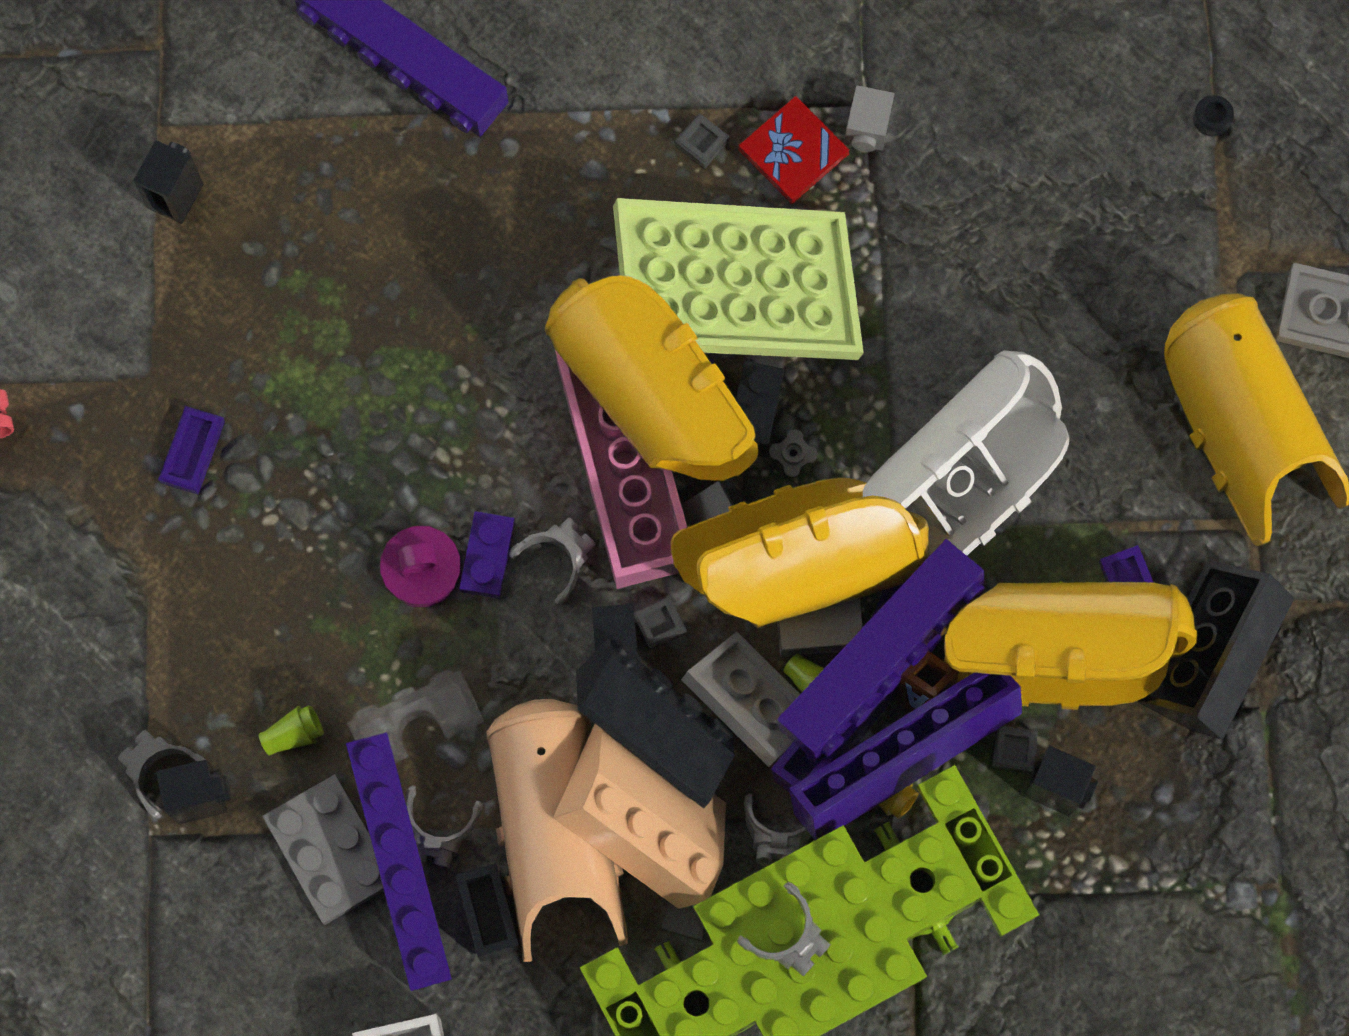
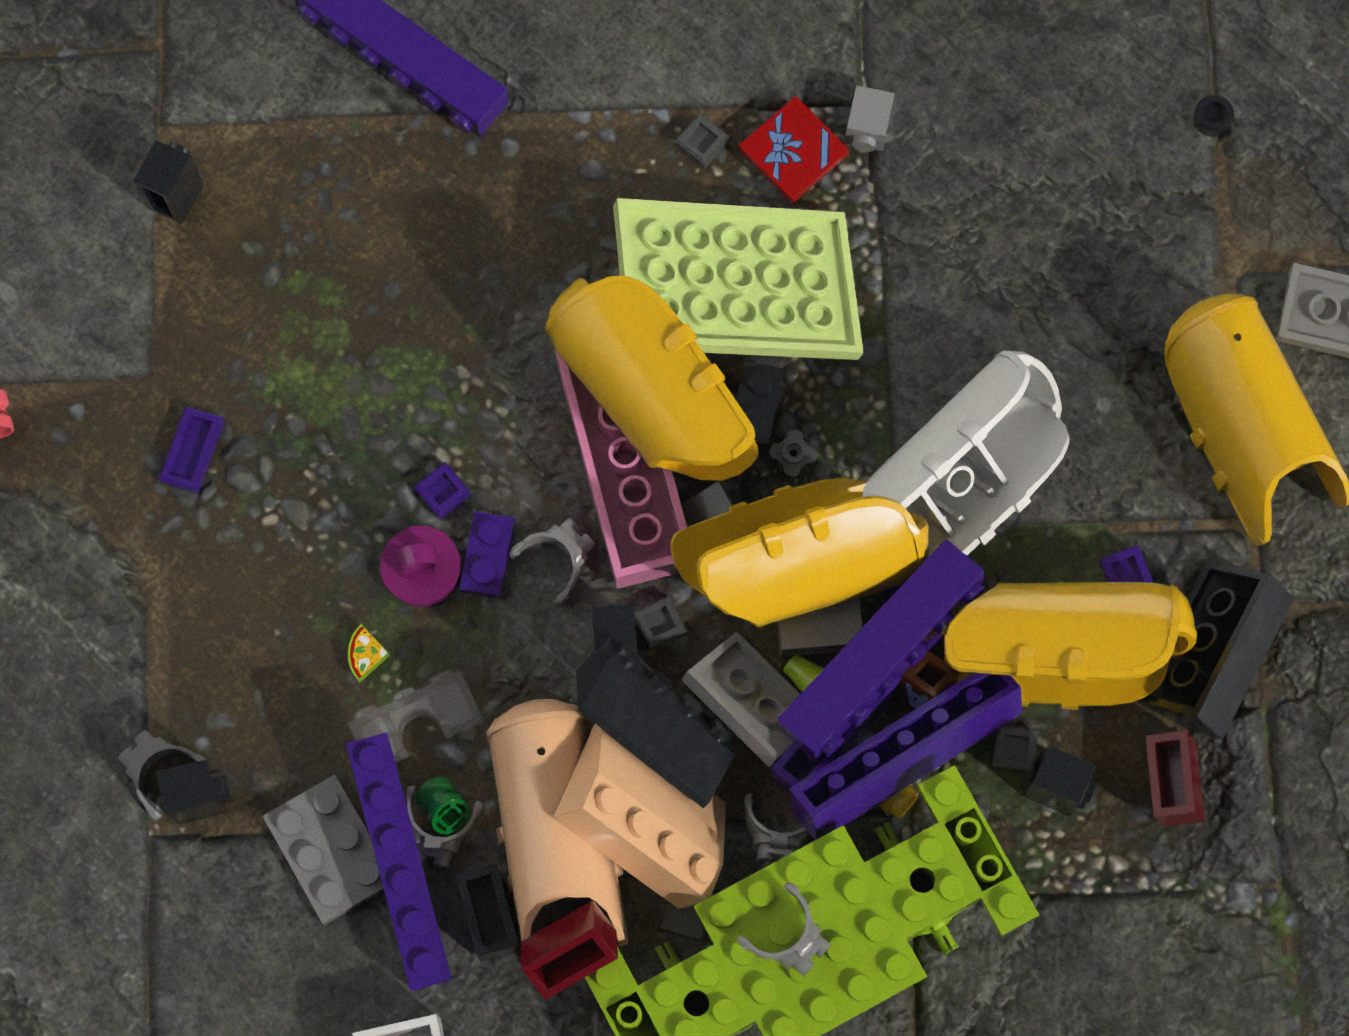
(294, 730): lime cone -> none
(364, 653): none -> tile
(442, 490): none -> dark purple tile
(443, 805): none -> green wheel
(569, 950): none -> dark red piece
(1175, 778): none -> dark red piece

